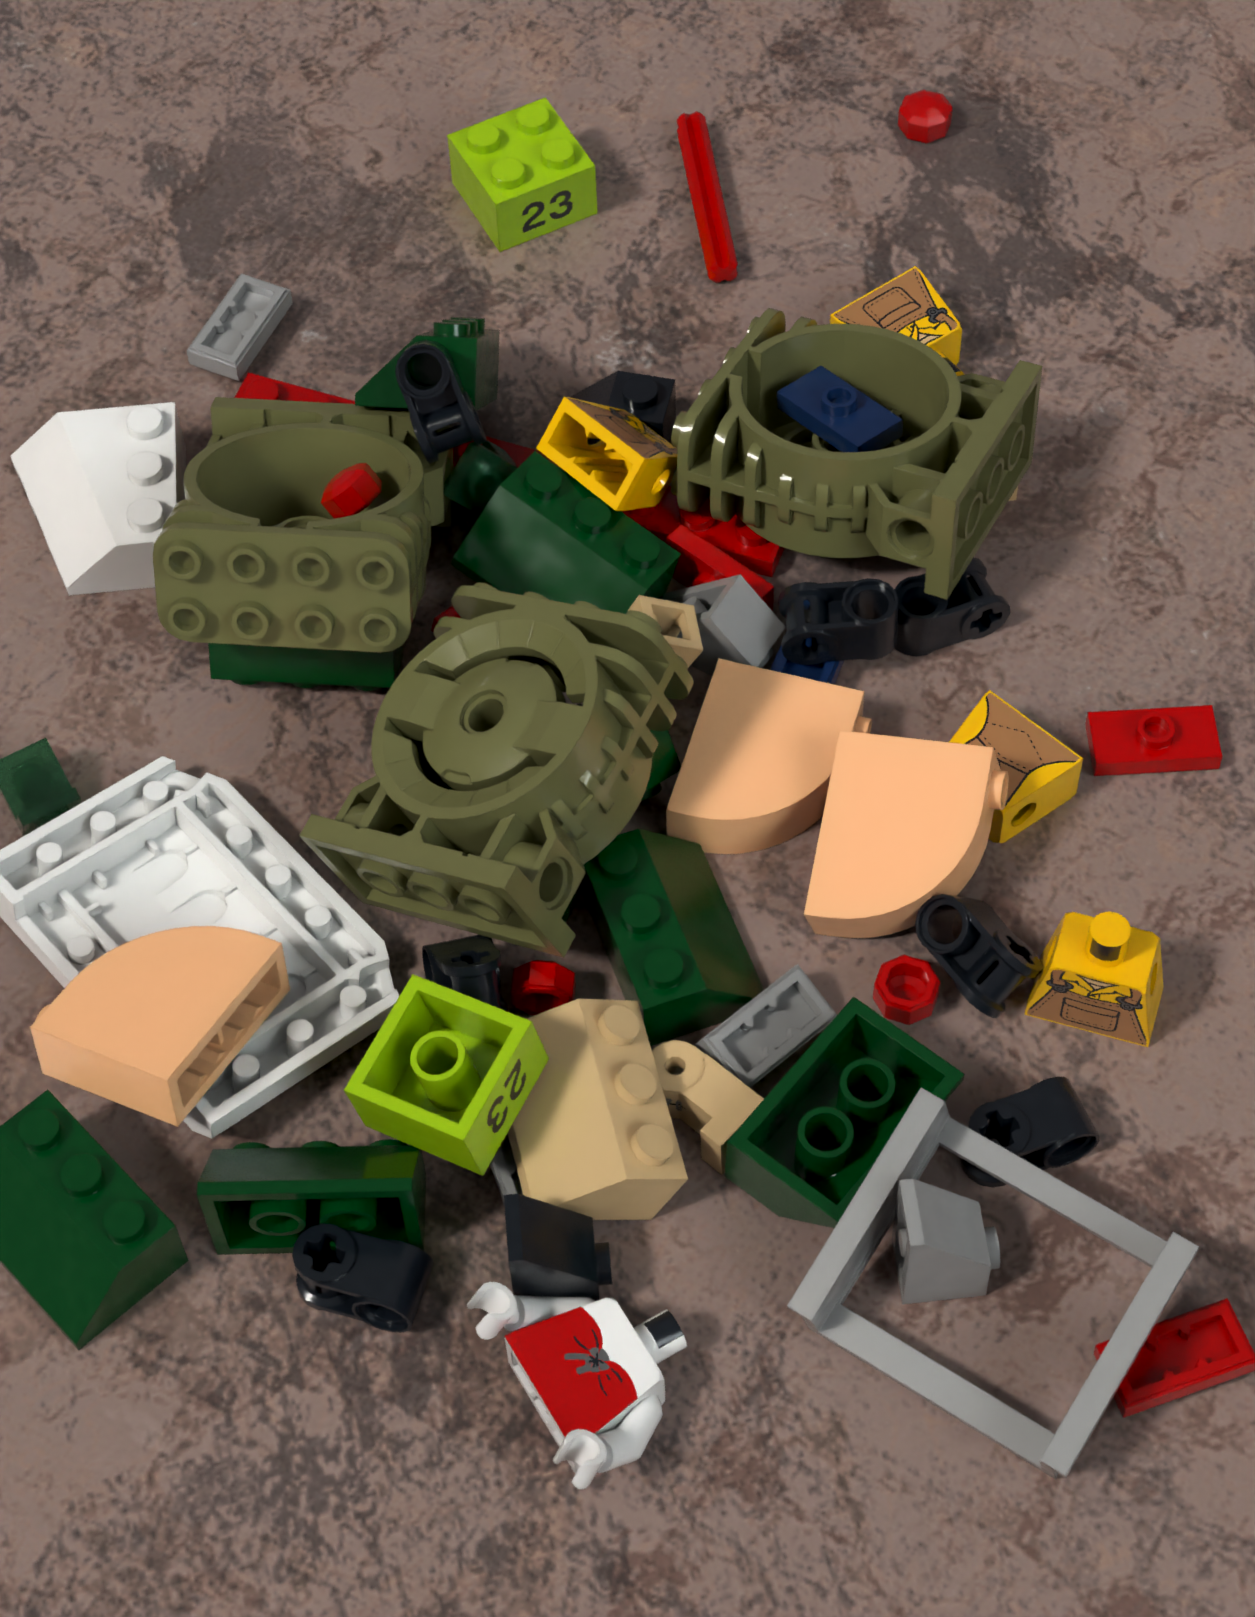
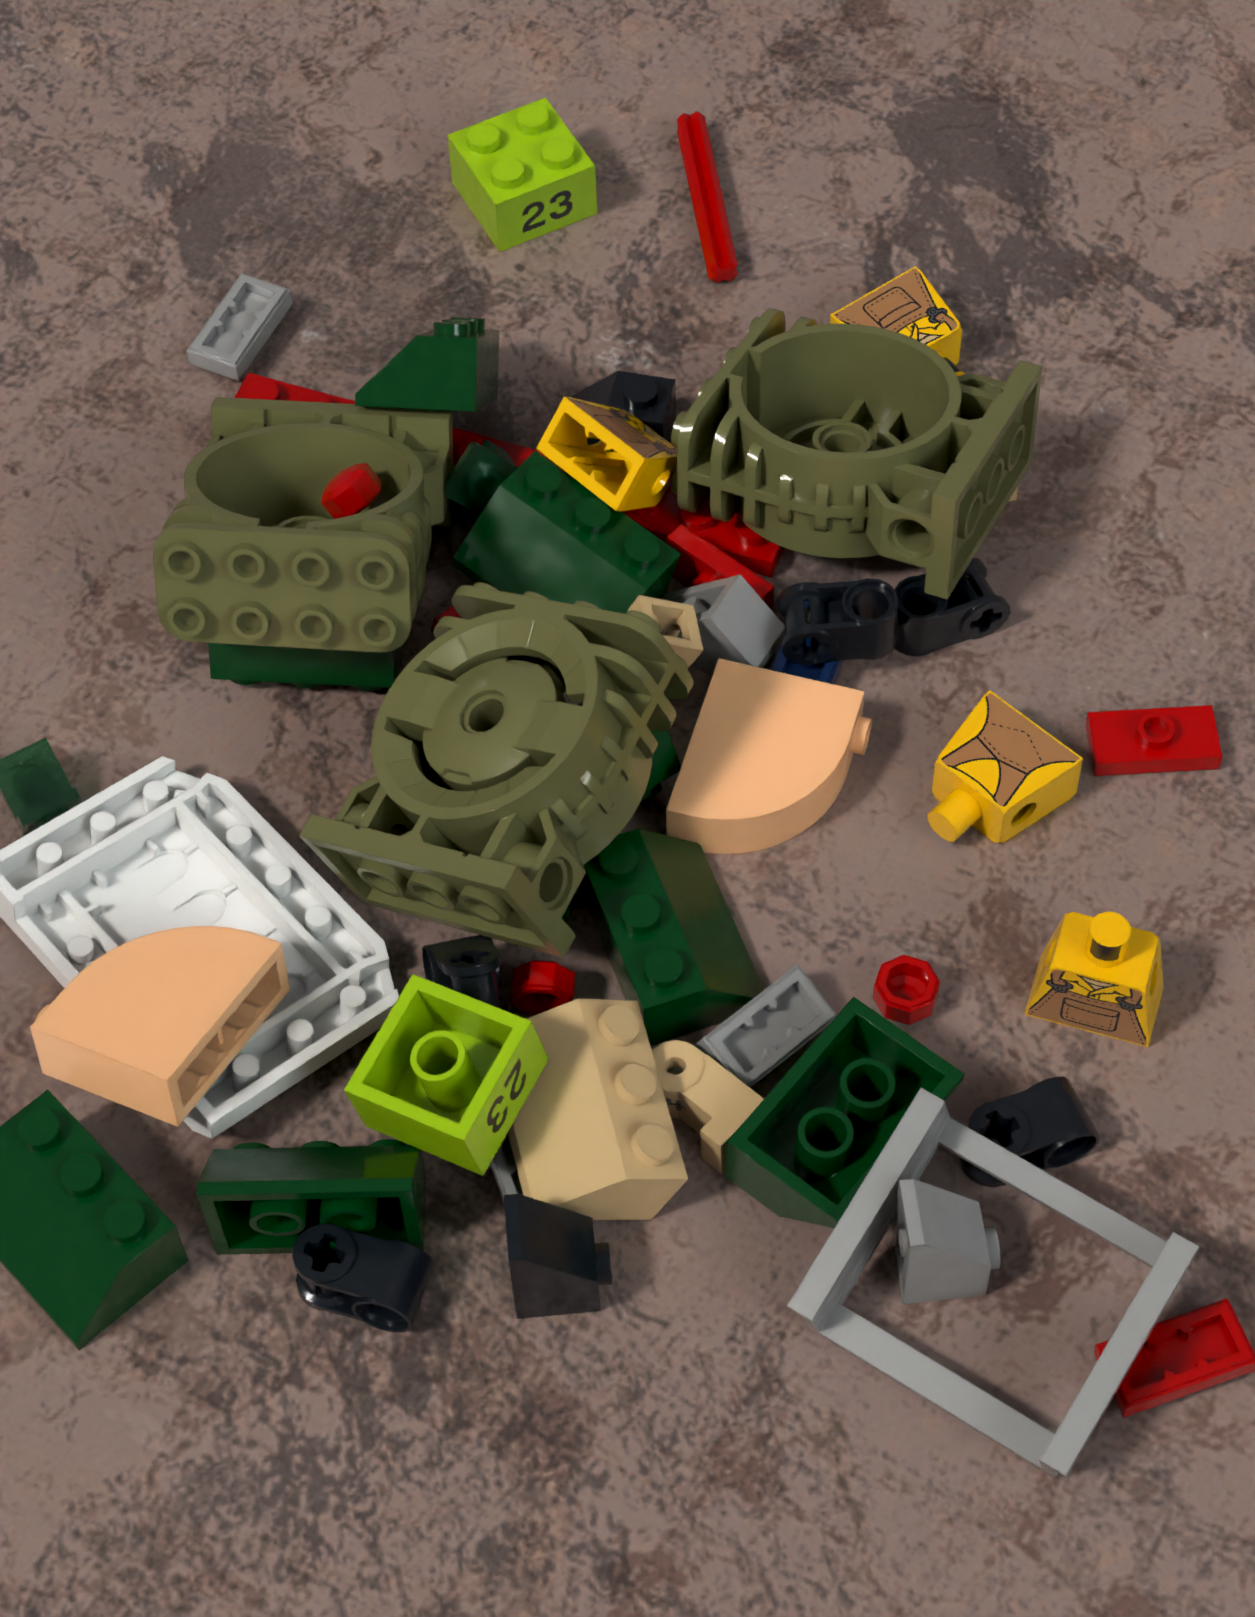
(104, 491): white wedge -> none
(438, 404): black piece -> none
(585, 1371): torso -> none
(839, 412): dark blue plate -> none
(899, 828): light nougat brick -> none
(925, 116): red tile -> none
(984, 958): black piece -> none

